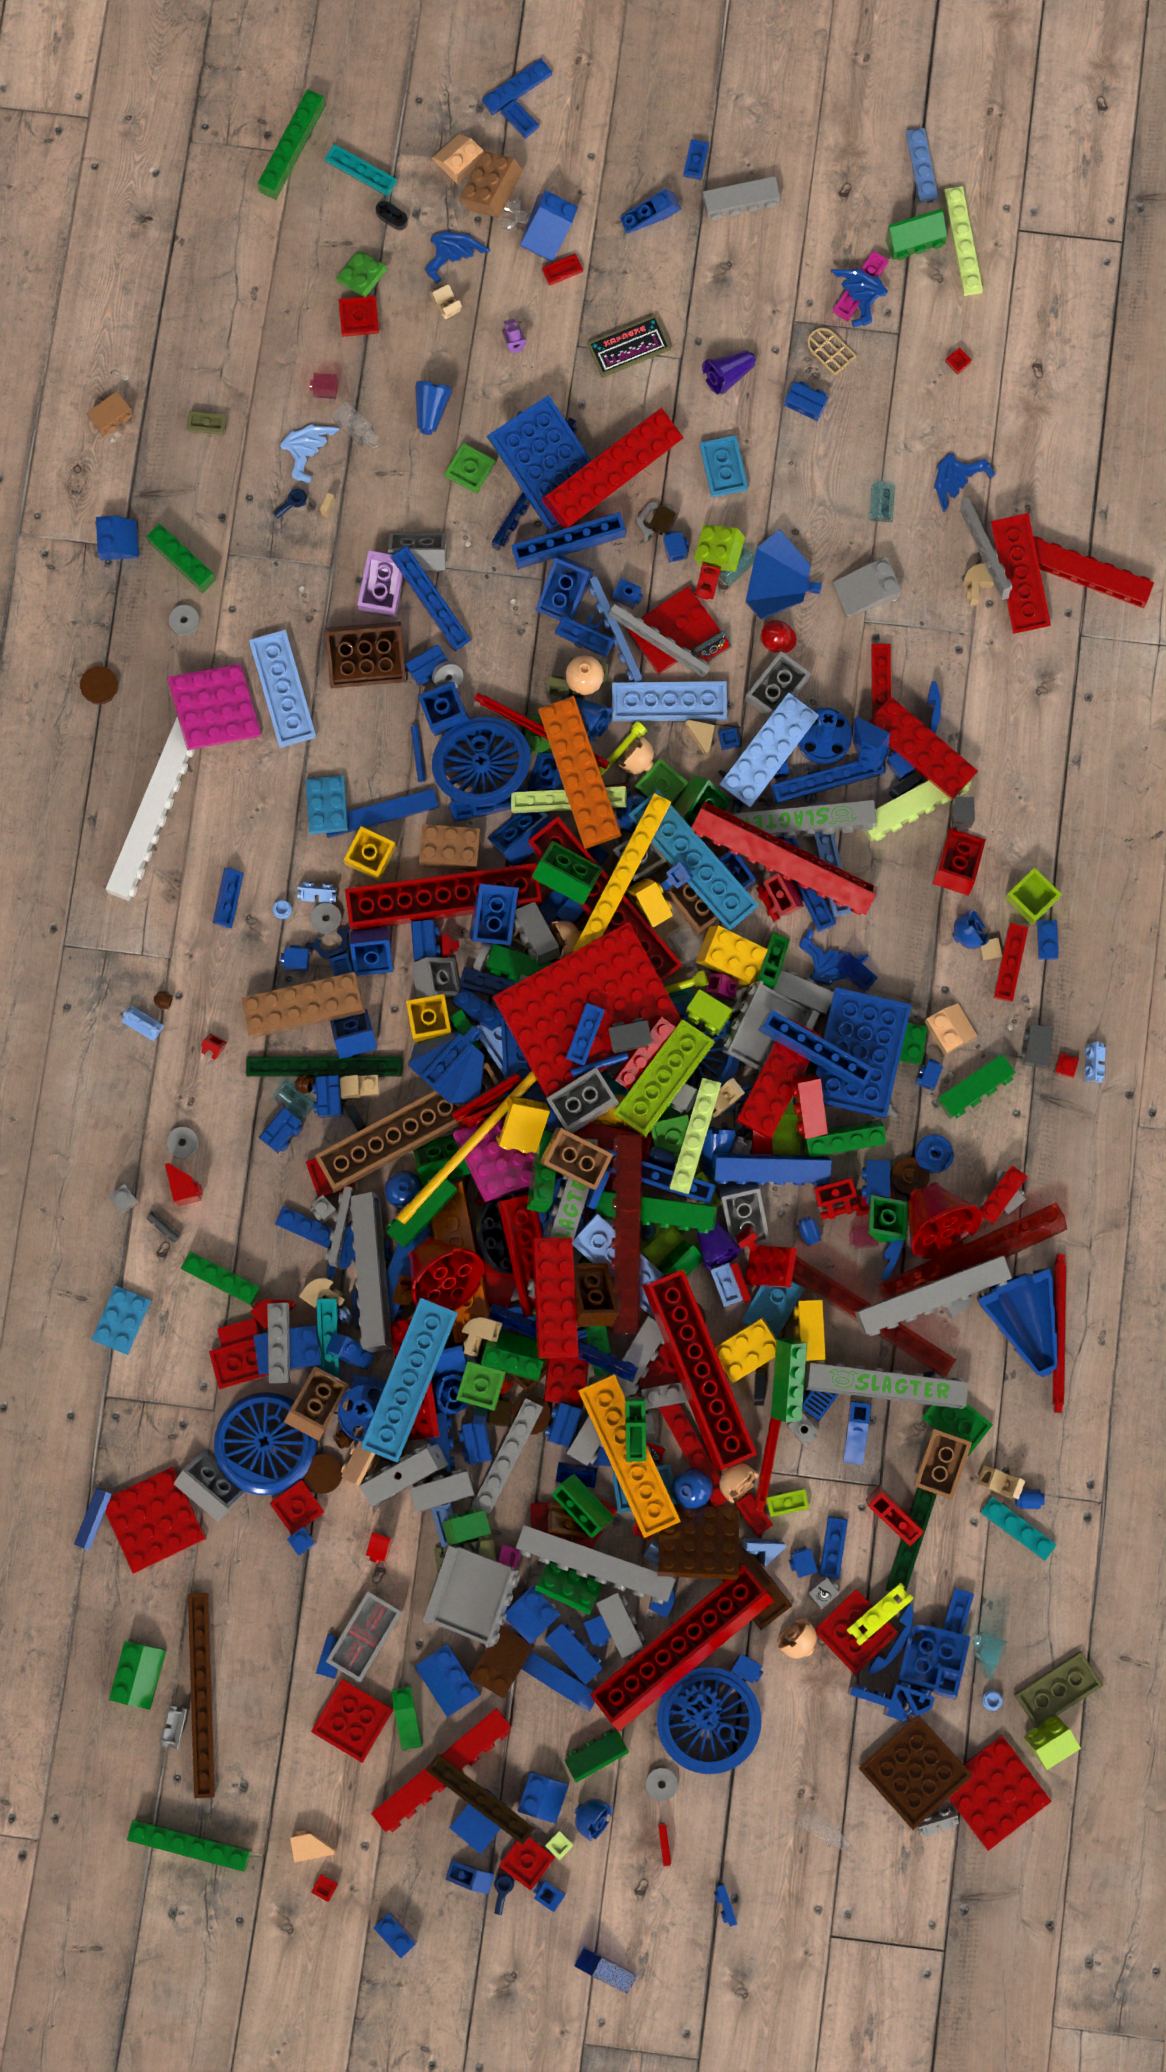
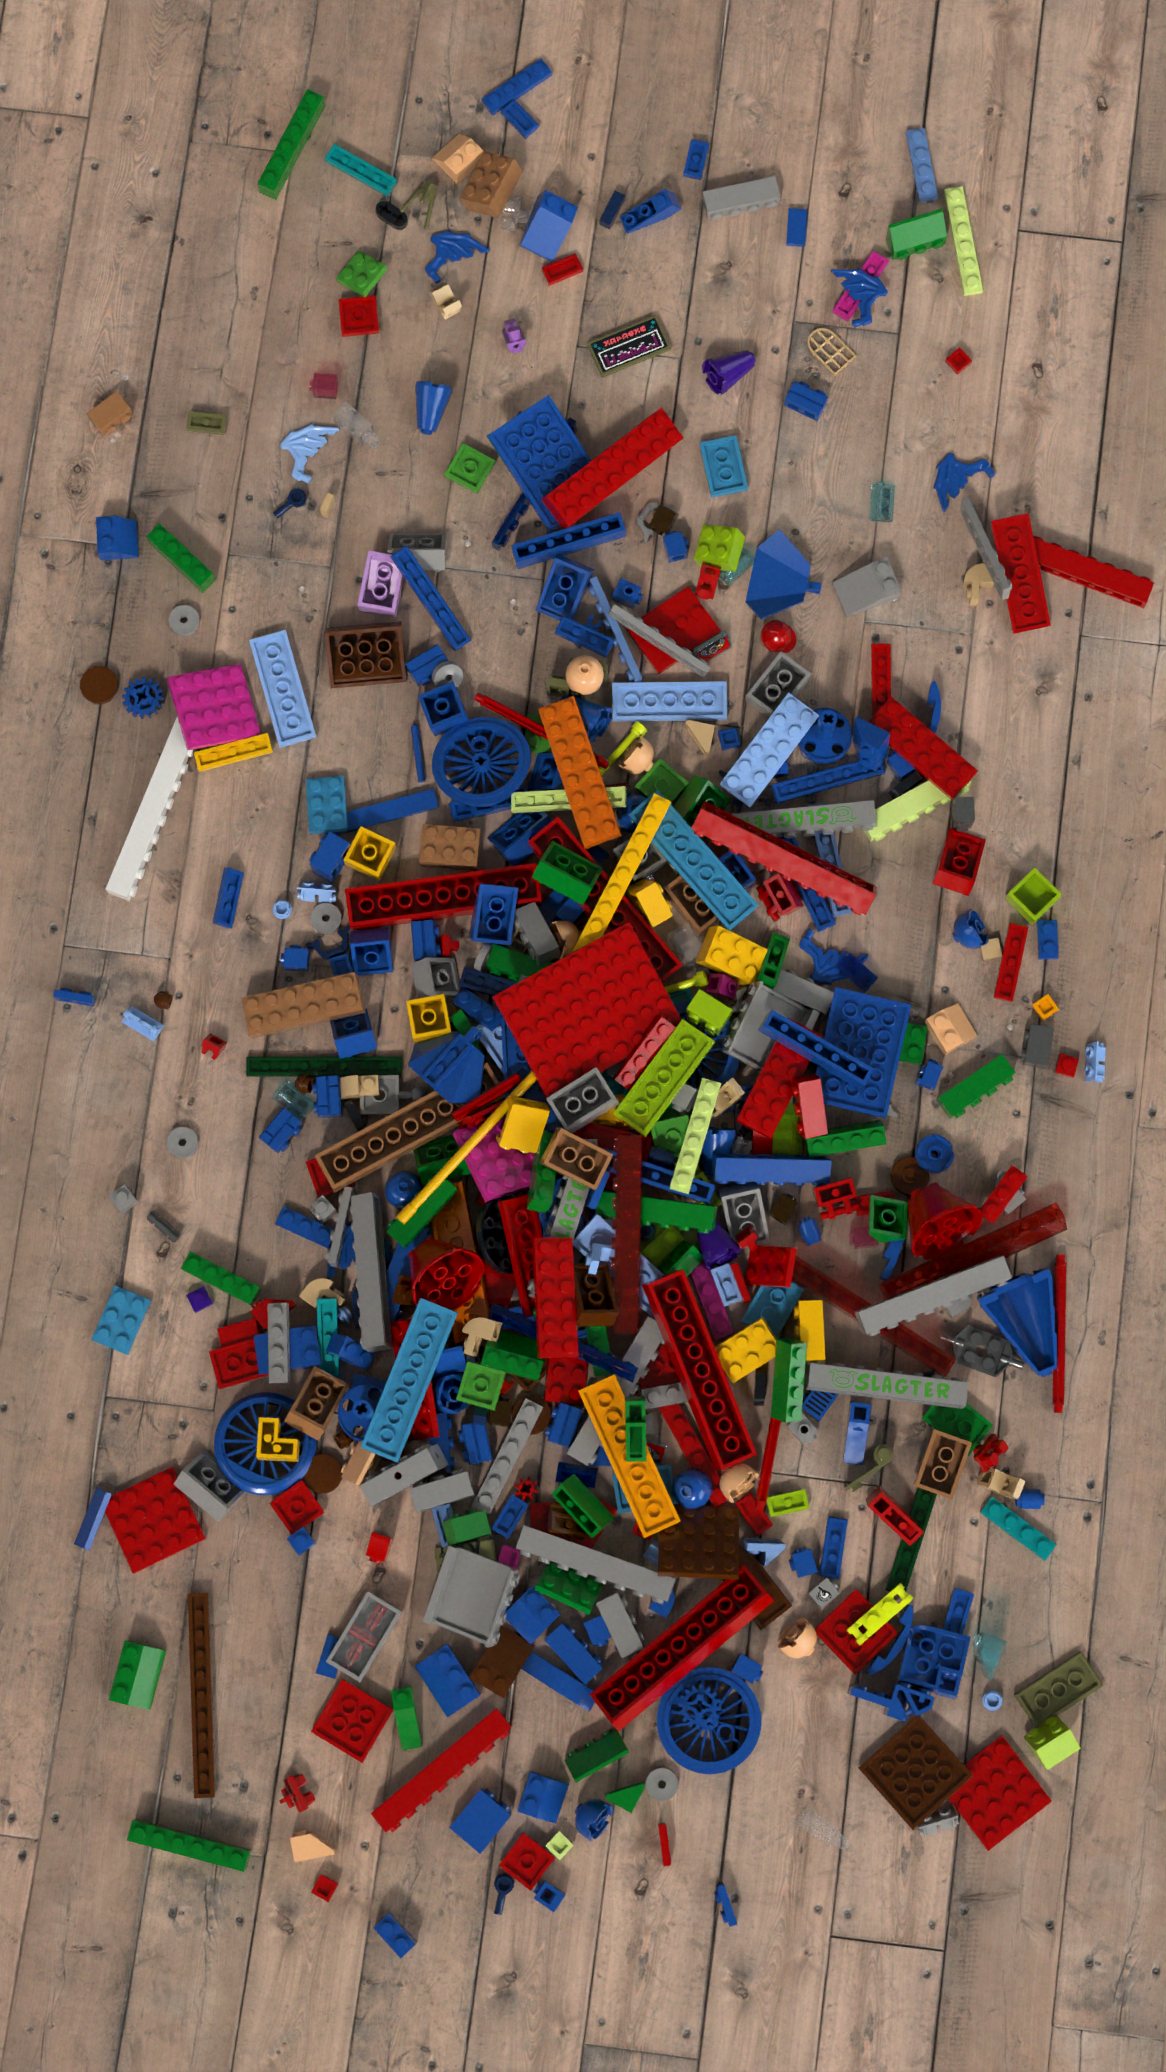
(67, 995): none -> blue plate
(139, 705): none -> blue gear
(175, 1718): light grey hinge -> none
(183, 1186): red slope -> none
(199, 1299): none -> dark purple plate
(233, 752): none -> yellow plate
(271, 1446): none -> yellow brick
(300, 1801): none -> red hips
(330, 857): none -> blue brick
(390, 1103): none -> light grey plate
(426, 193): none -> olive plant
(469, 1877): blue slope -> none
(480, 1799): dark brown plate -> none
(510, 1516): none -> blue plate
(521, 1487): none -> red gear
(584, 1034): blue plate -> none
(598, 1253): none -> light blue bracket
(599, 1064): blue bar -> none
(605, 1970): clear blue slope -> none
(612, 210): none -> dark blue piece
(627, 1796): none -> green slope
(630, 1035): dark grey brick -> none
(677, 876): blue plate -> none
(711, 1302): none -> dark pink plate
(784, 1208): none -> dark brown brick
(796, 227): none -> blue tile
(877, 1179): blue brick -> none
(881, 1456): none -> olive door
(987, 1459): none -> red hips
(998, 1351): none -> dark grey plate
(1045, 1007): none -> light orange plate

